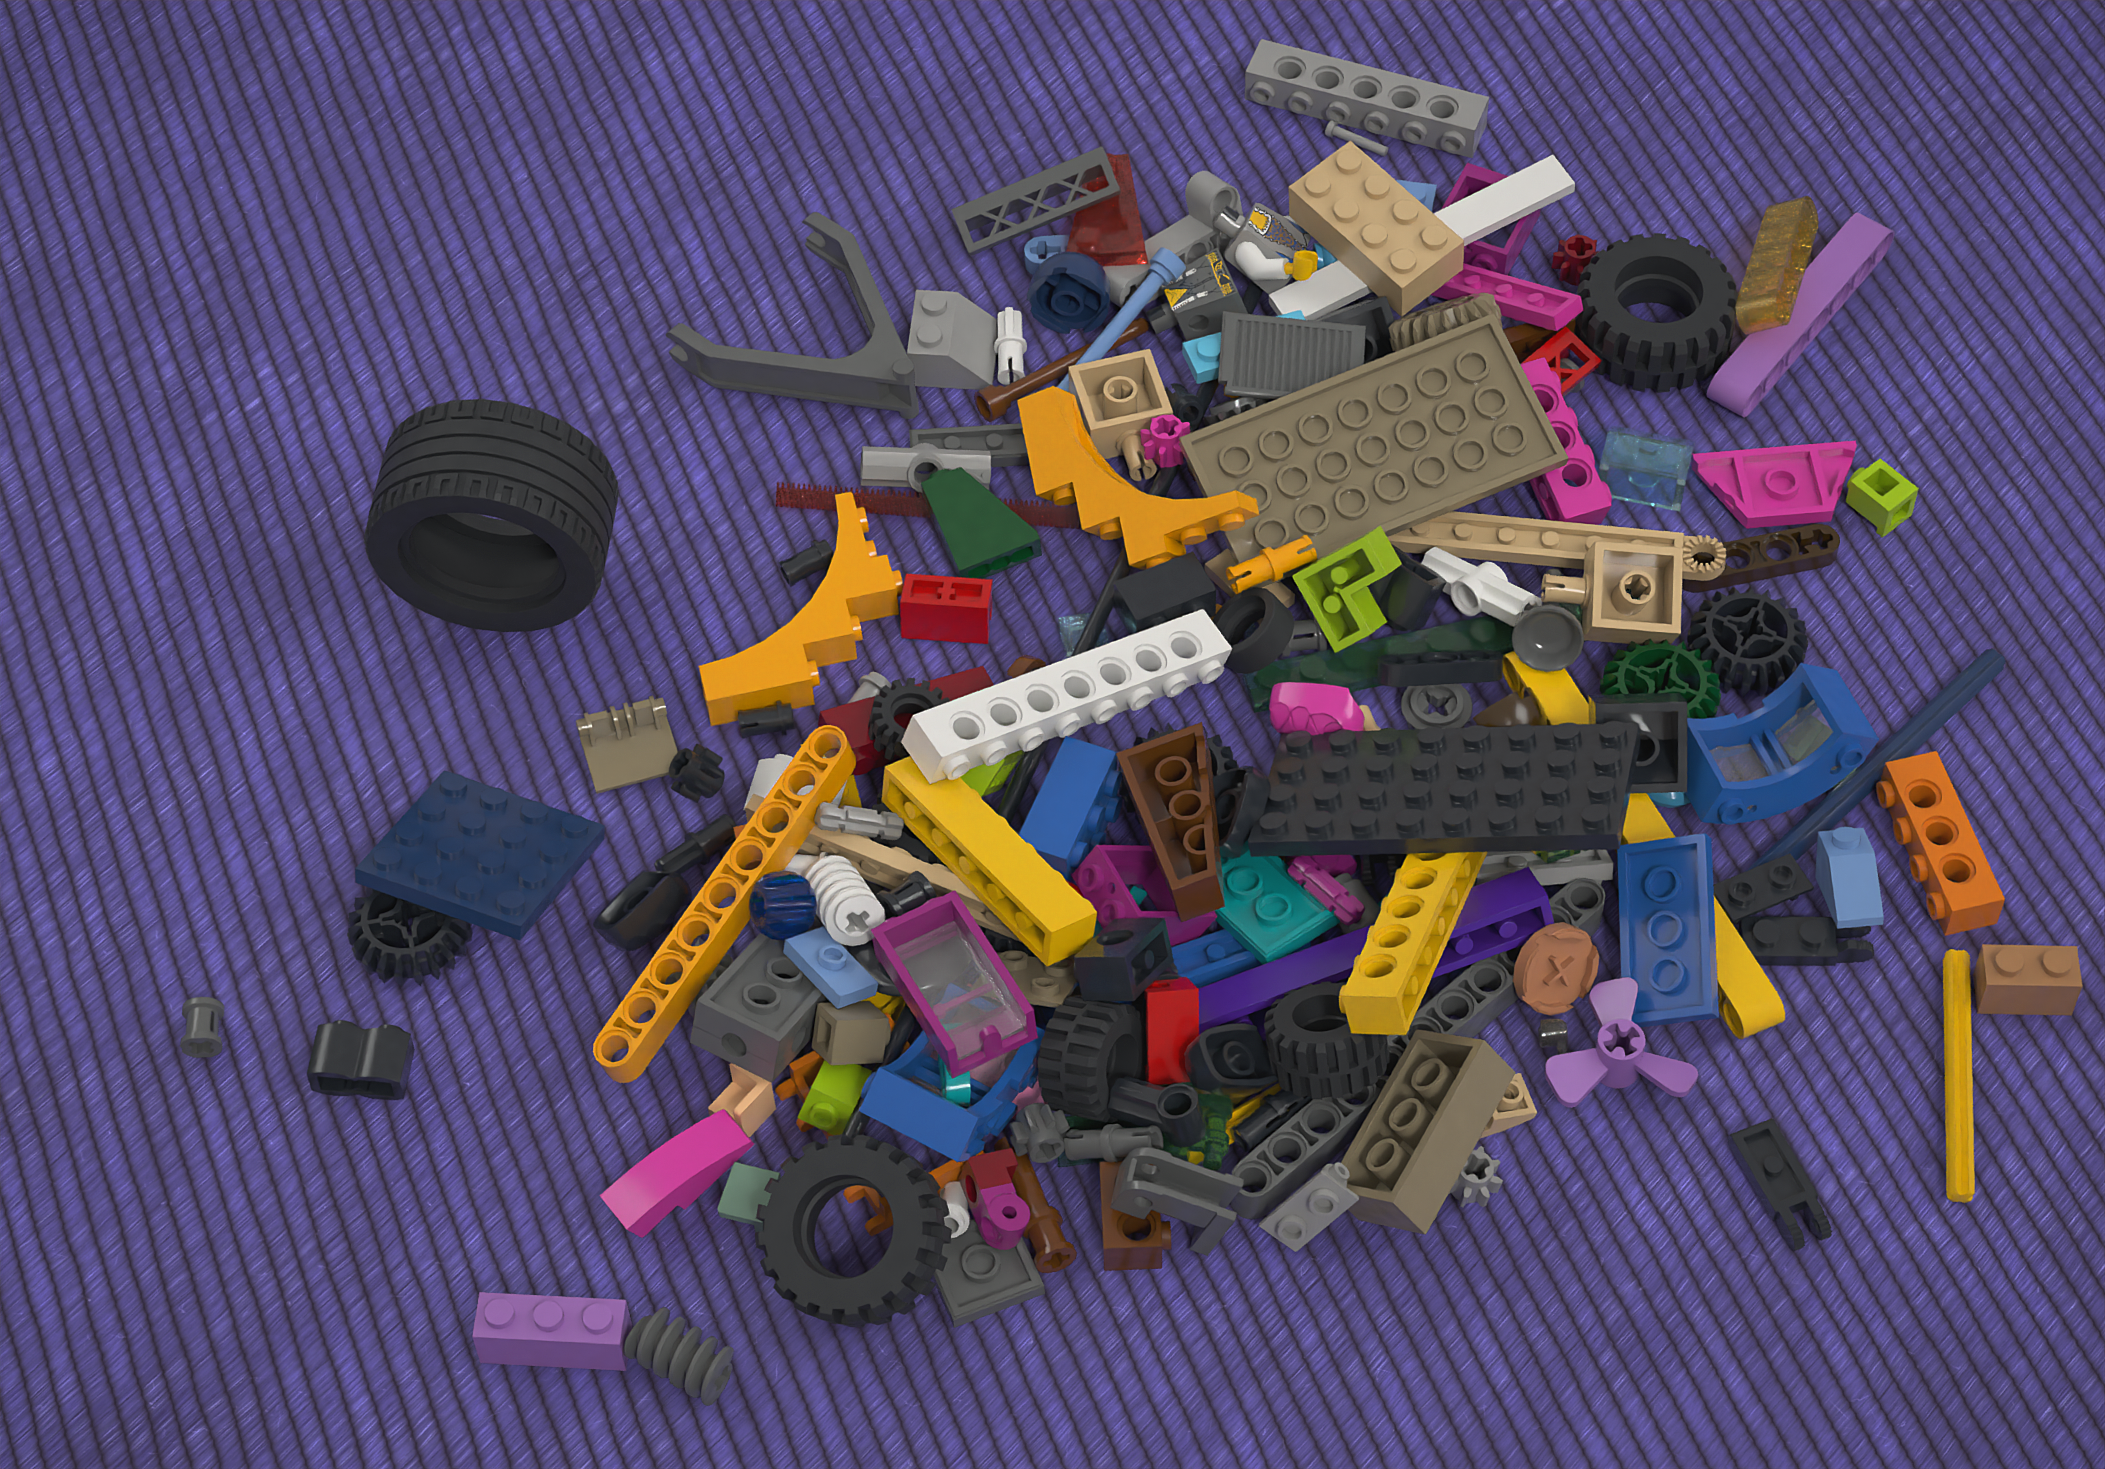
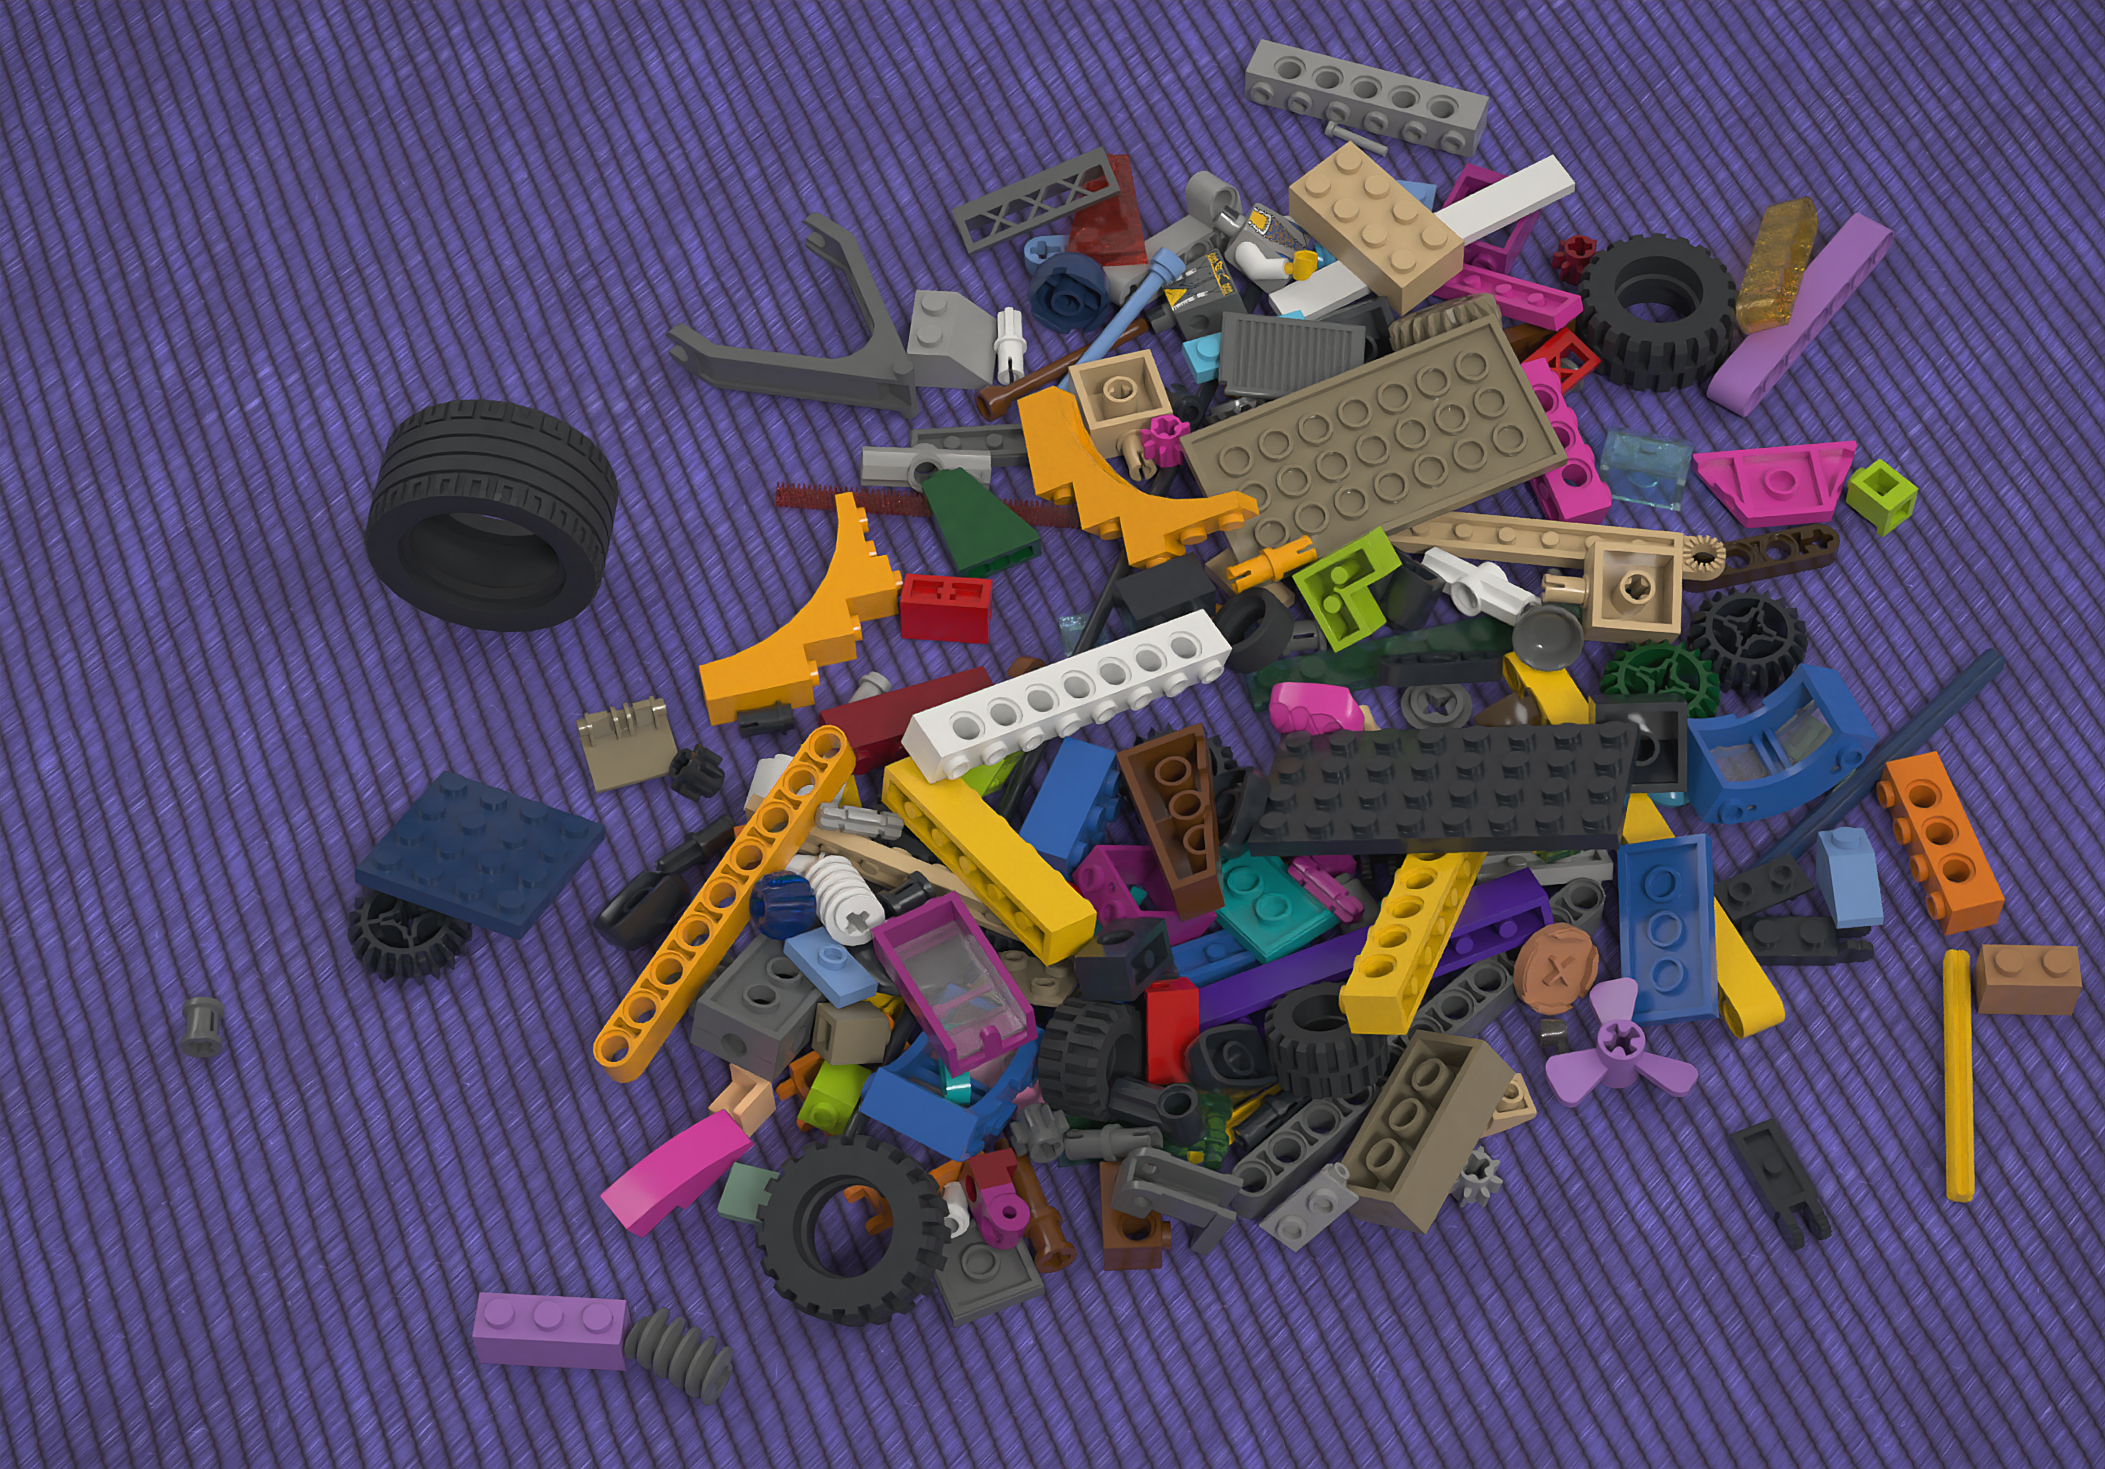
(361, 1061): black brick -> none
(807, 562): black pin -> none
(896, 701): black tyre -> none

